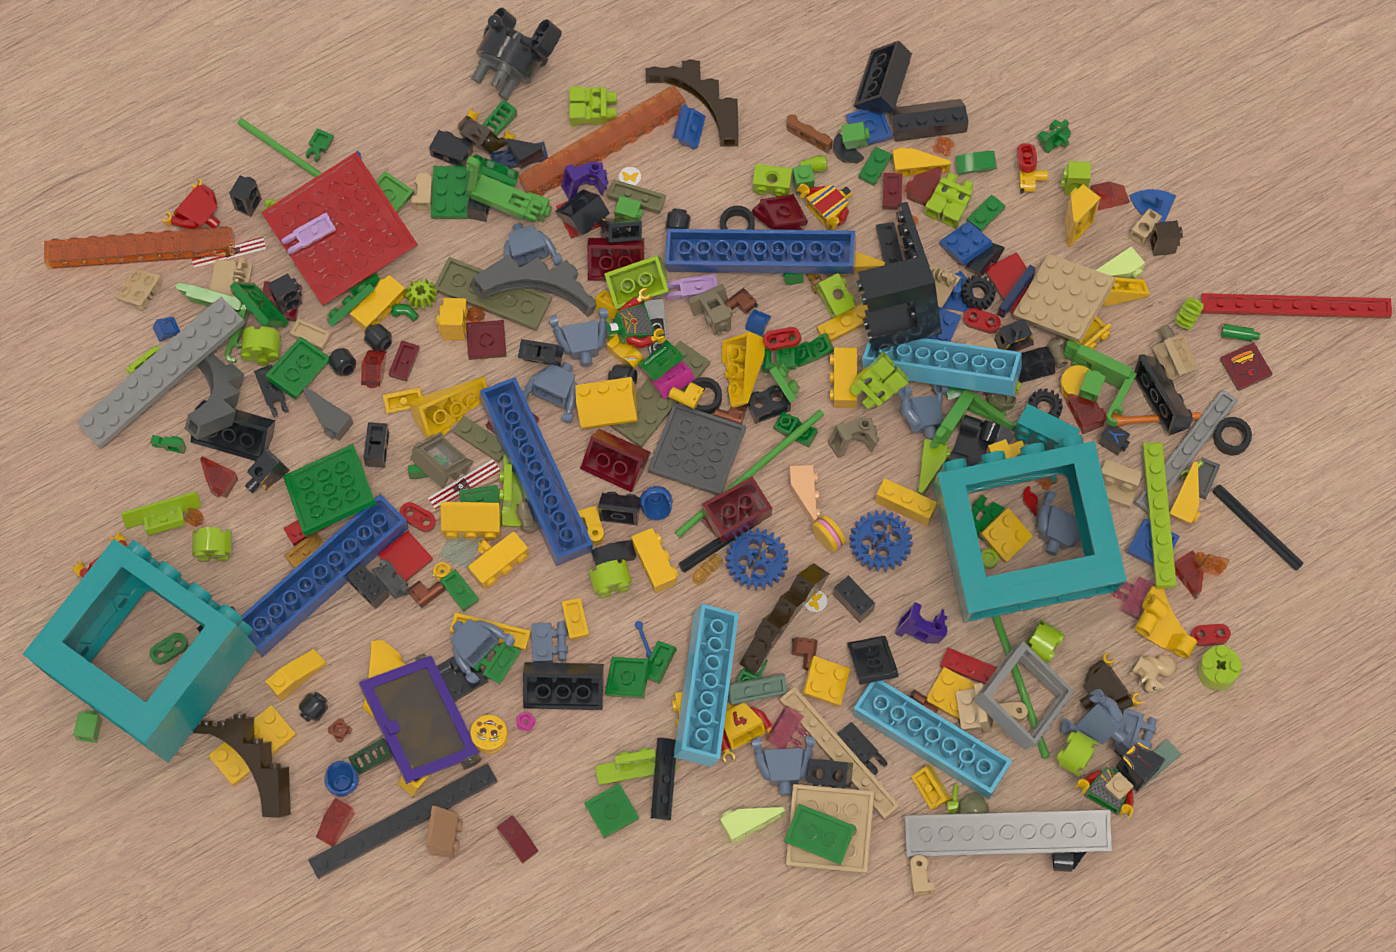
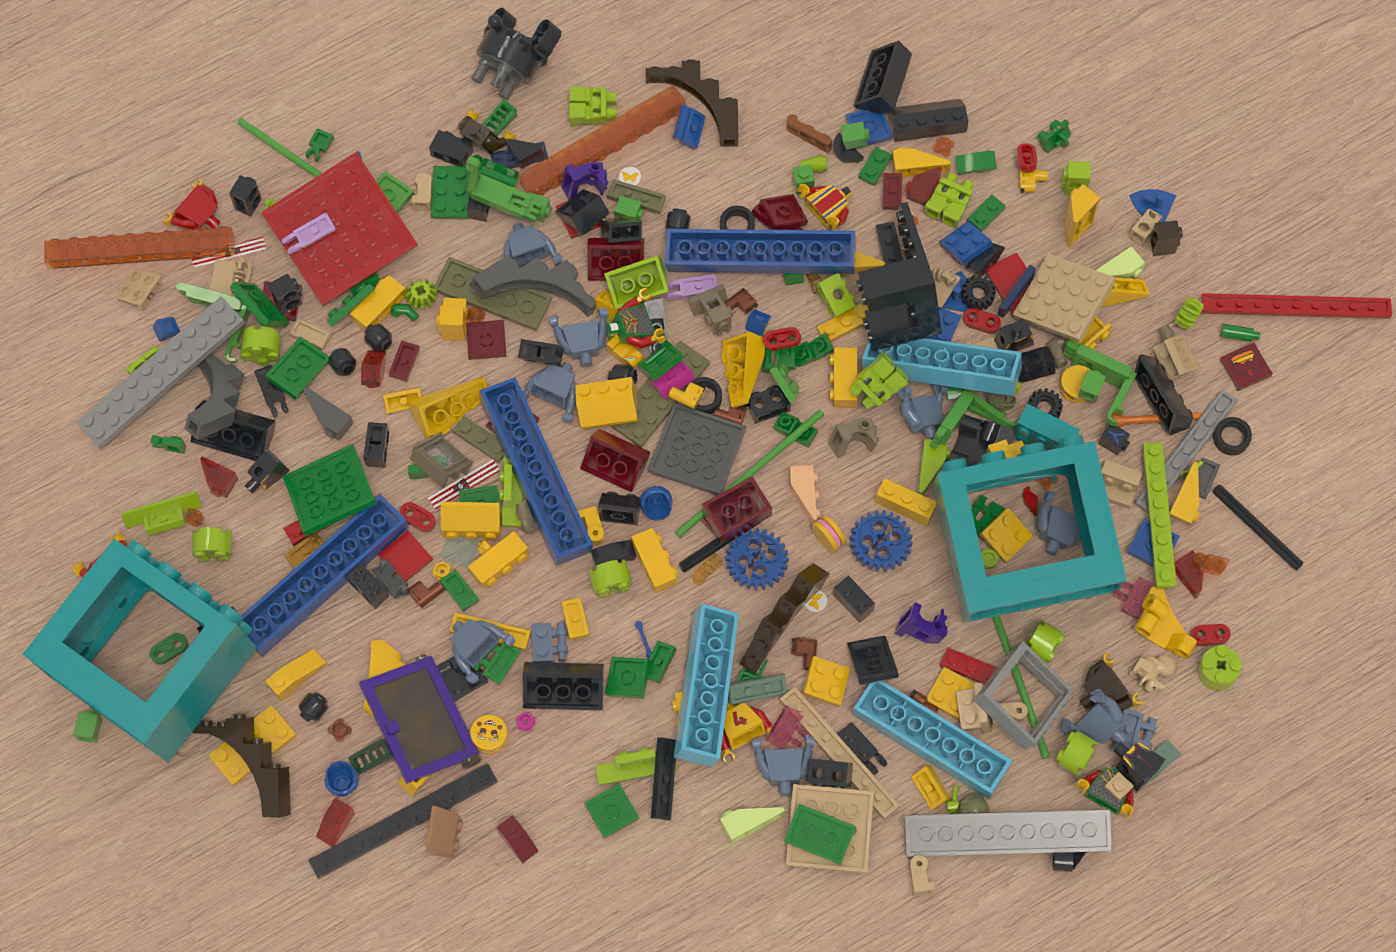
(765, 173): lime brick -> none
(1086, 413): clear red slope -> none
(1110, 195): clear red slope -> none

